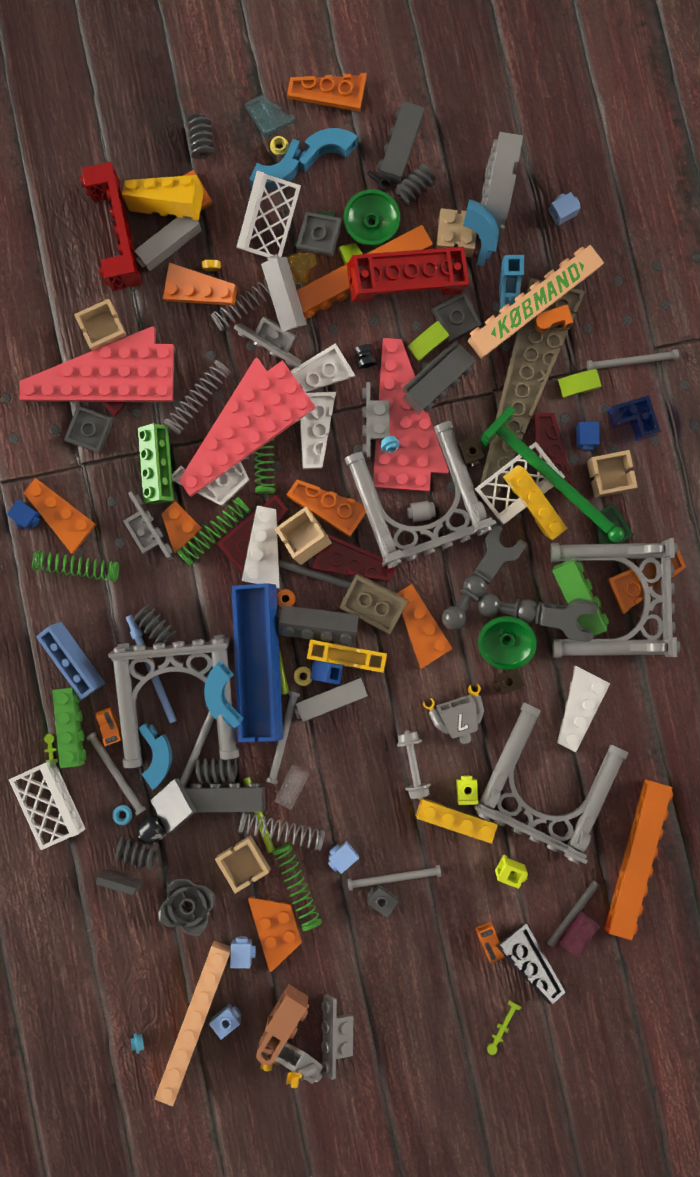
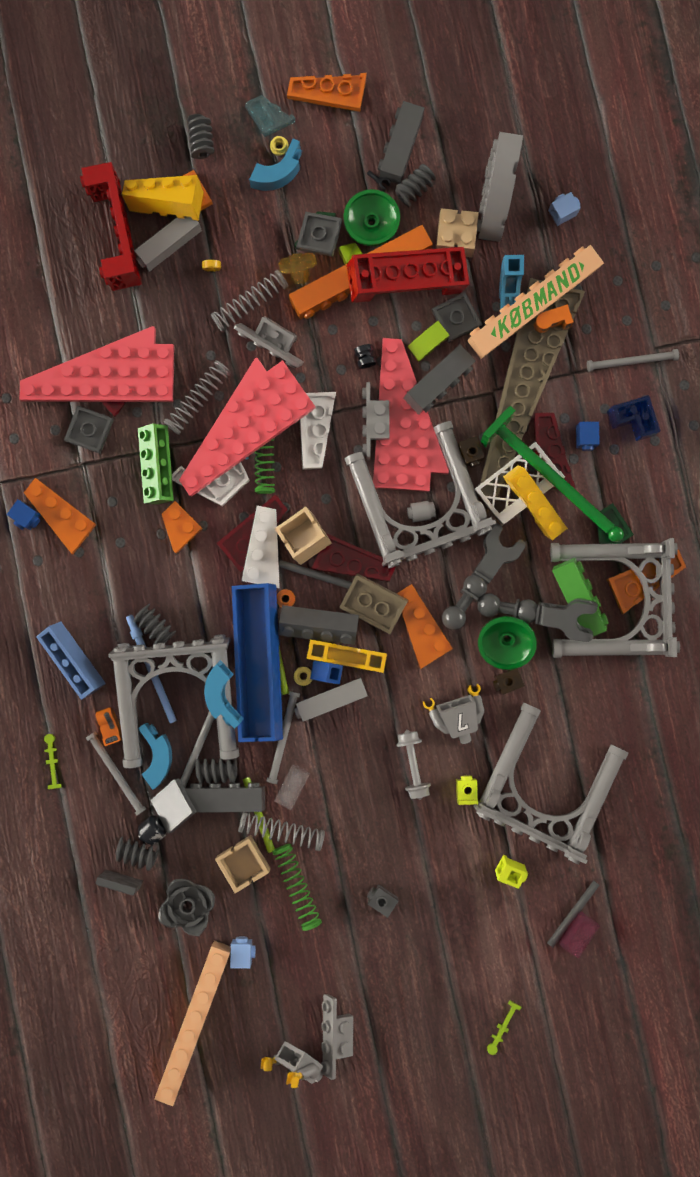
(62, 800): white fence -> none
(68, 728): bright green brick -> none
(101, 324): tan piece -> none
(112, 568): bright green piece -> none
(116, 815): medium azure plate -> none
(137, 1043): medium azure plate -> none
(143, 531): light grey bracket -> none
(194, 287): orange wing -> none
(225, 1020): light blue brick -> none
(237, 500): bright green piece -> none
(253, 208): white fence -> none
(276, 929): orange wing -> none
(282, 1023): nougat brick -> none
(283, 293): light grey brick -> none
(323, 370): white wing -> none
(327, 141): dark azure arch -> none
(333, 509): orange wing -> none
(342, 857): light blue brick -> none
(390, 444): medium azure plate -> none
(394, 877): light grey bar -> none
(430, 366): dark grey bar -> none
(456, 821): yellow arch -> none
(485, 225): dark azure arch -> none
(488, 940): orange leg -> none
(528, 958): wing -> none
(579, 383): lime slope -> none
(582, 703): white wing -> none
(610, 474): tan piece -> none
(638, 859): orange brick -> none

